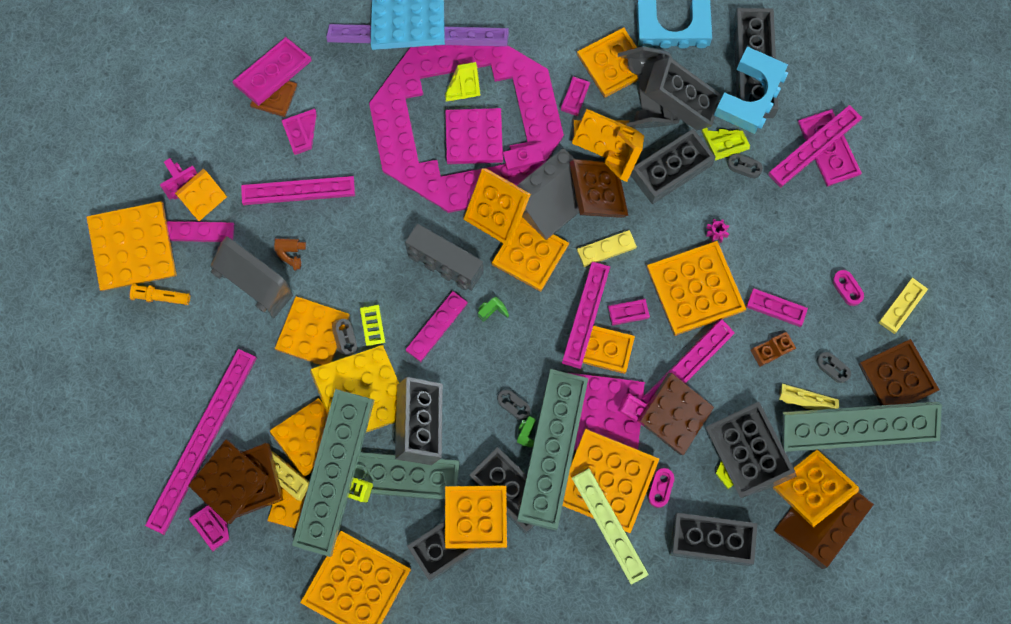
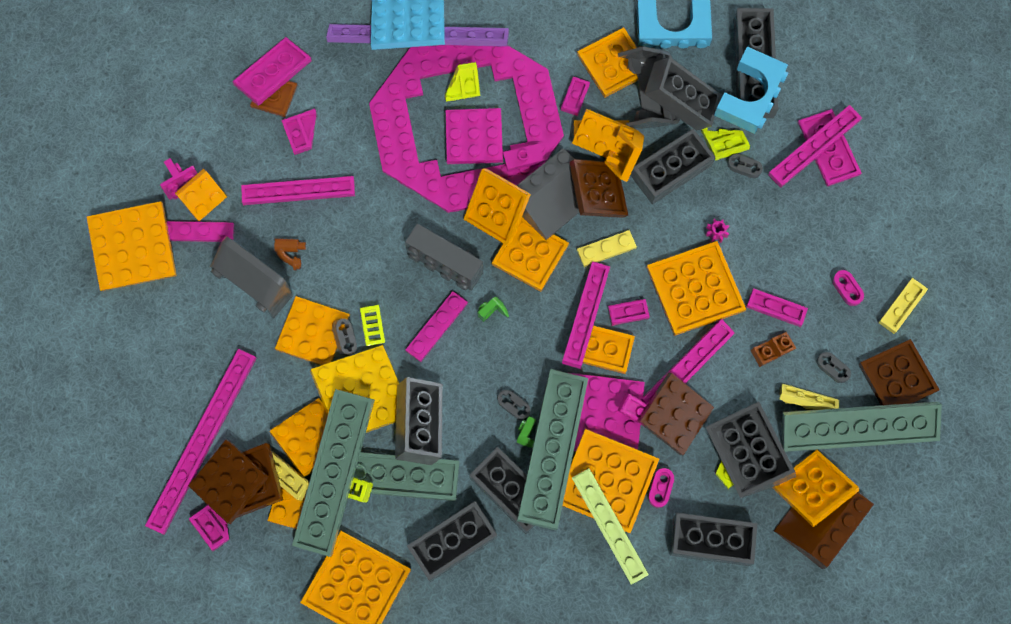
(150, 293): light orange pin -> none
(475, 517): light orange plate -> none

